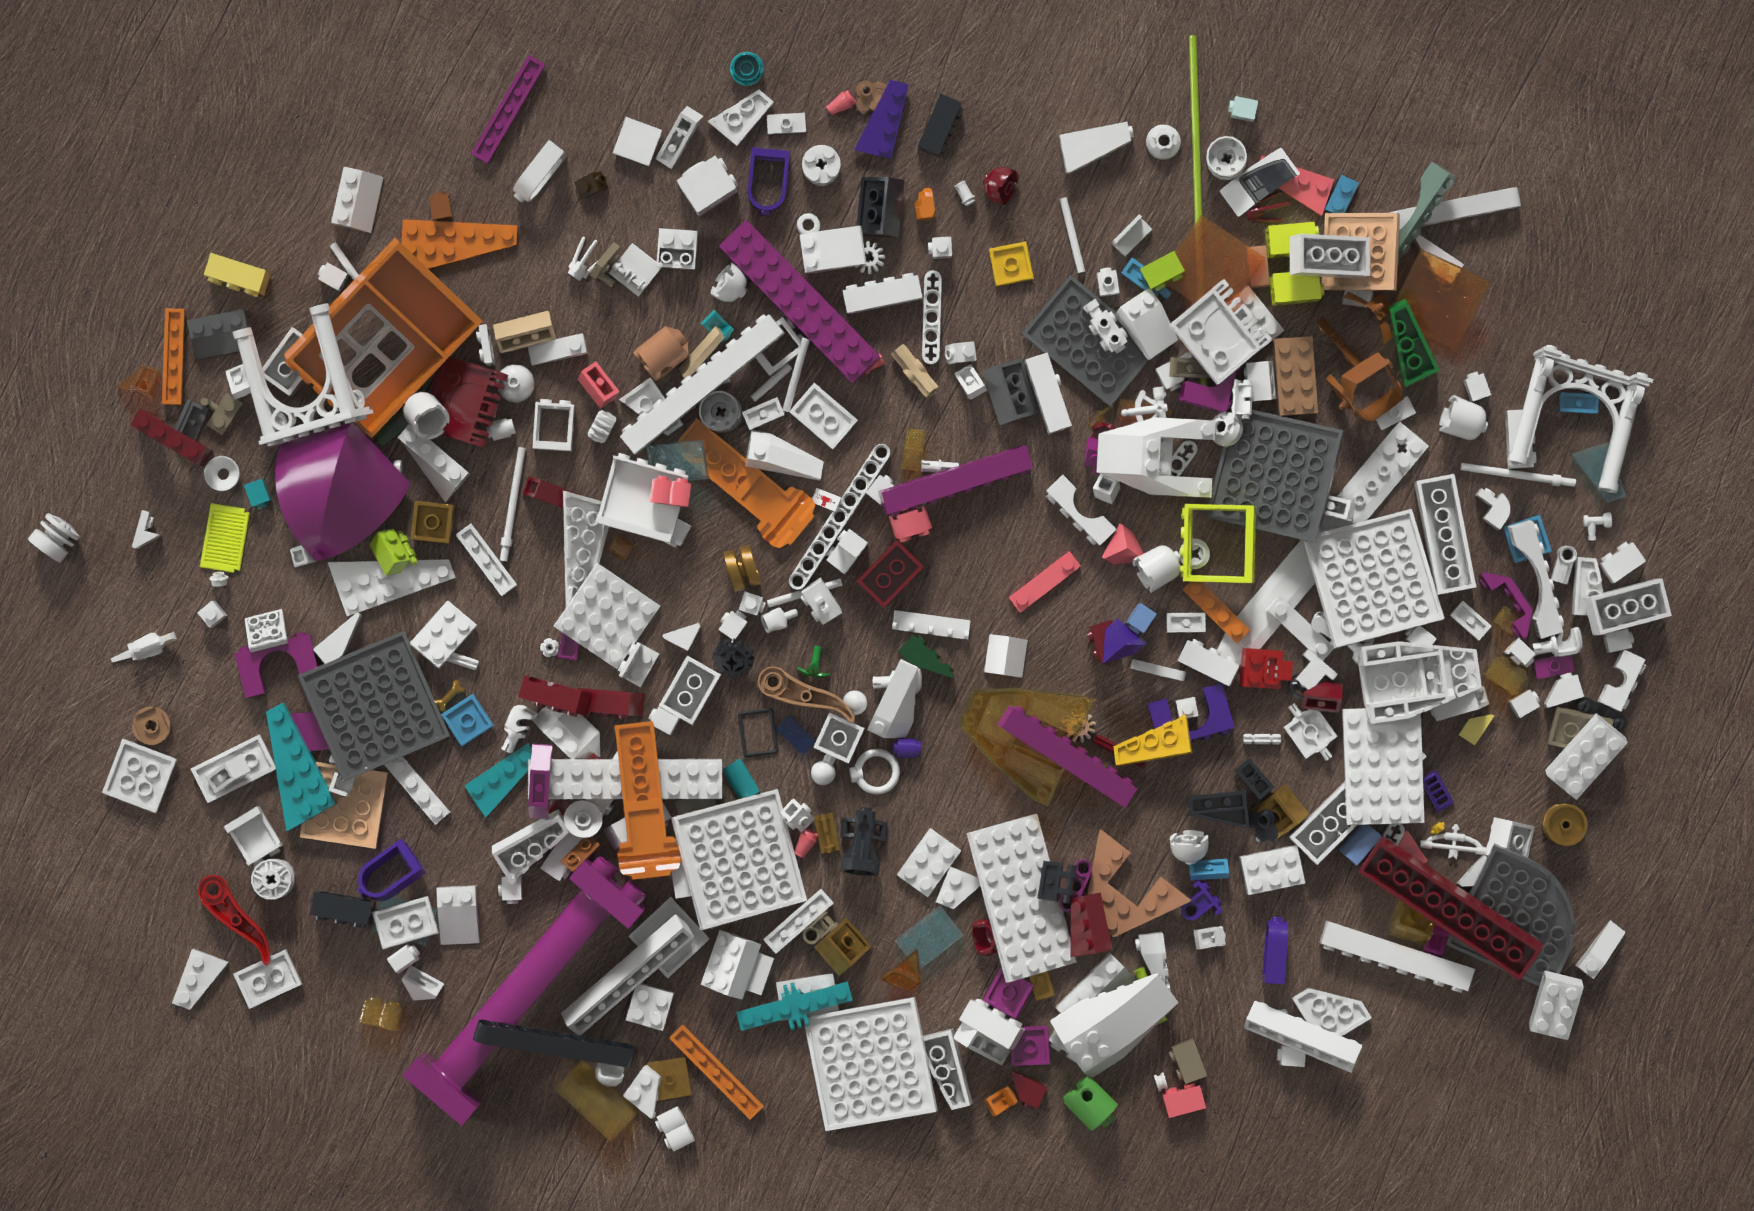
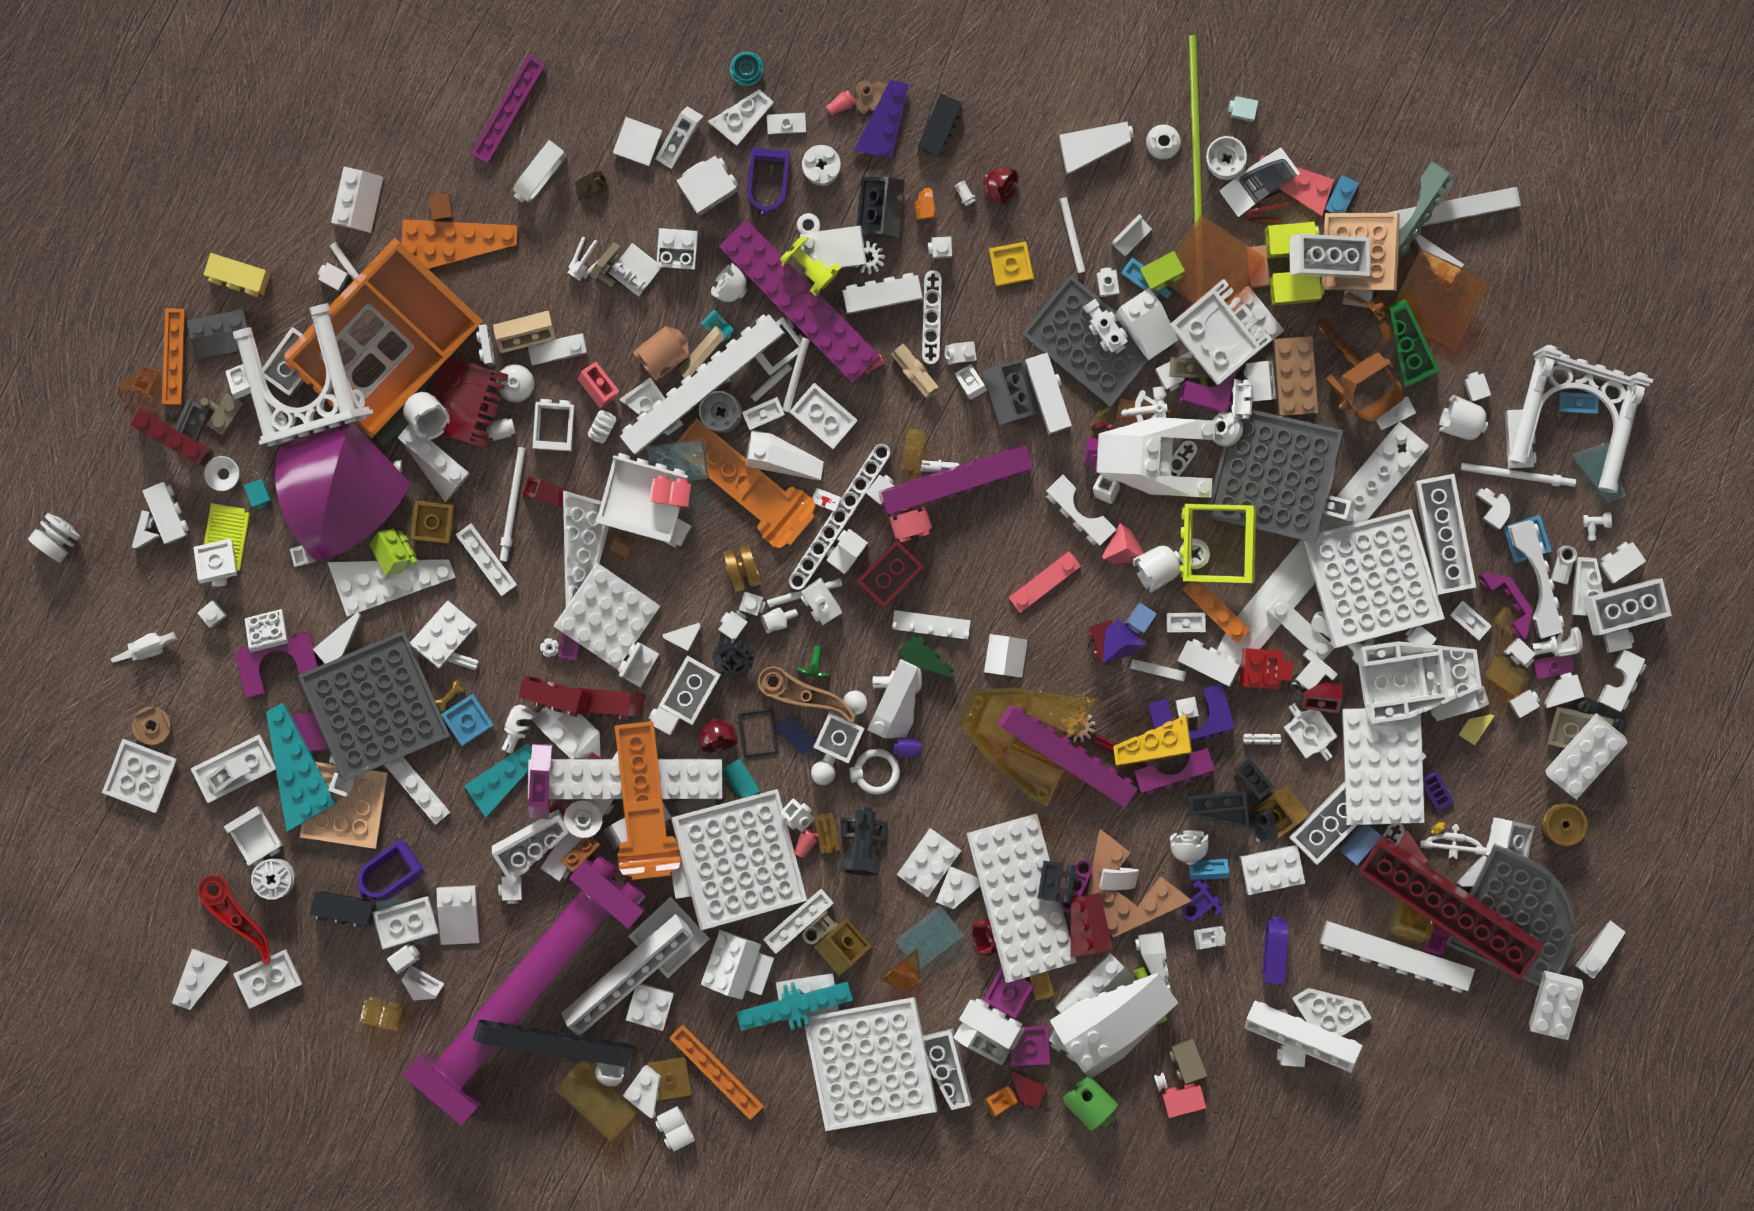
(166, 512): none -> white brick
(215, 561): none -> white plate
(717, 735): none -> dark red cylinder
(815, 269): none -> neon yellow piece
(1118, 879): none -> white slope
(1198, 763): none -> magenta arch

